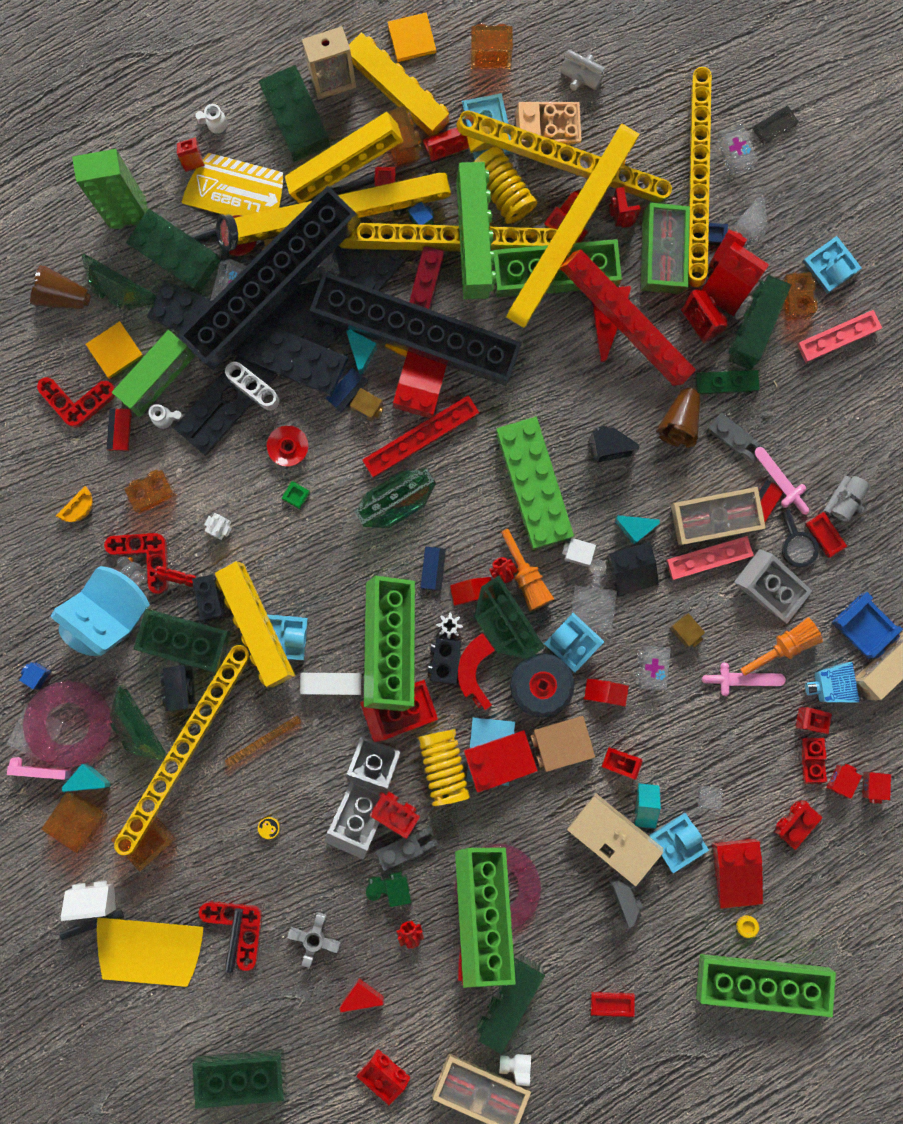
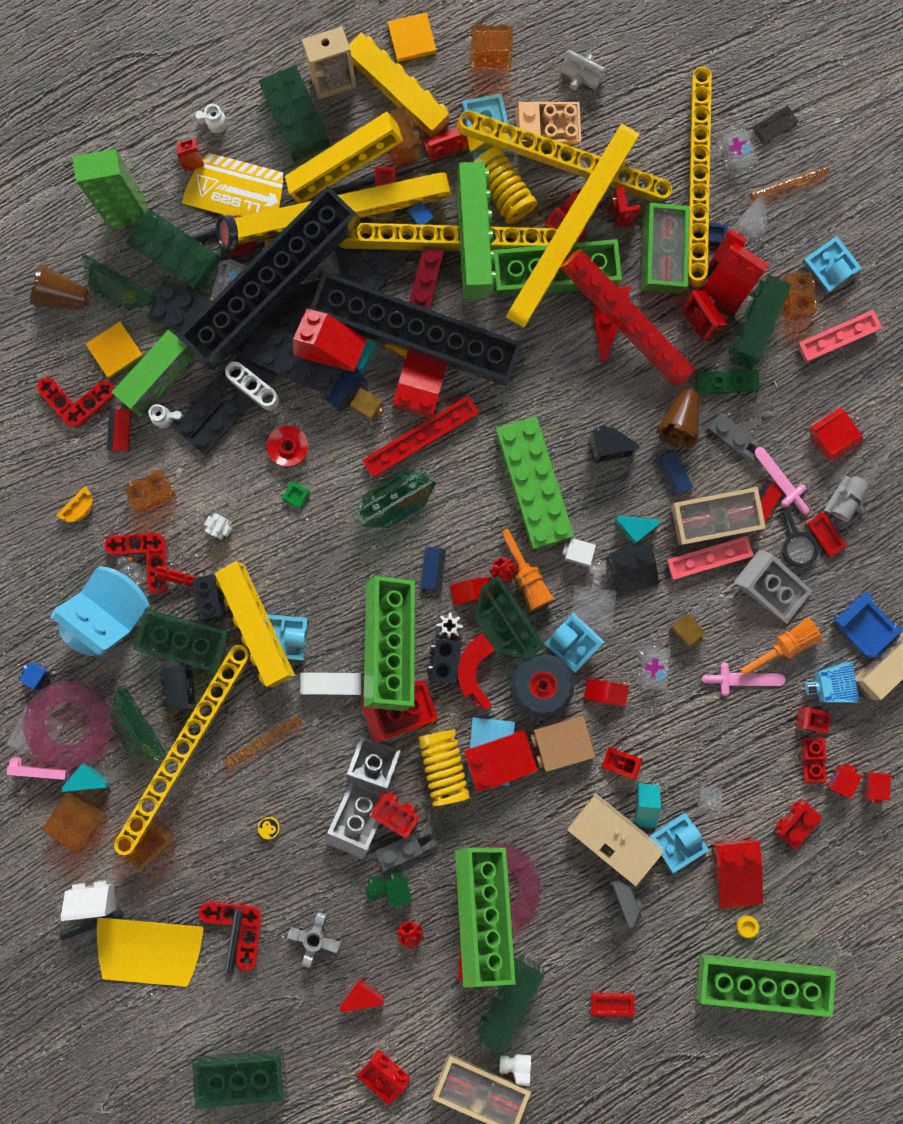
(328, 341): none -> red slope
(673, 473): none -> dark blue tile
(790, 183): none -> clear orange bar
(835, 434): none -> red slope

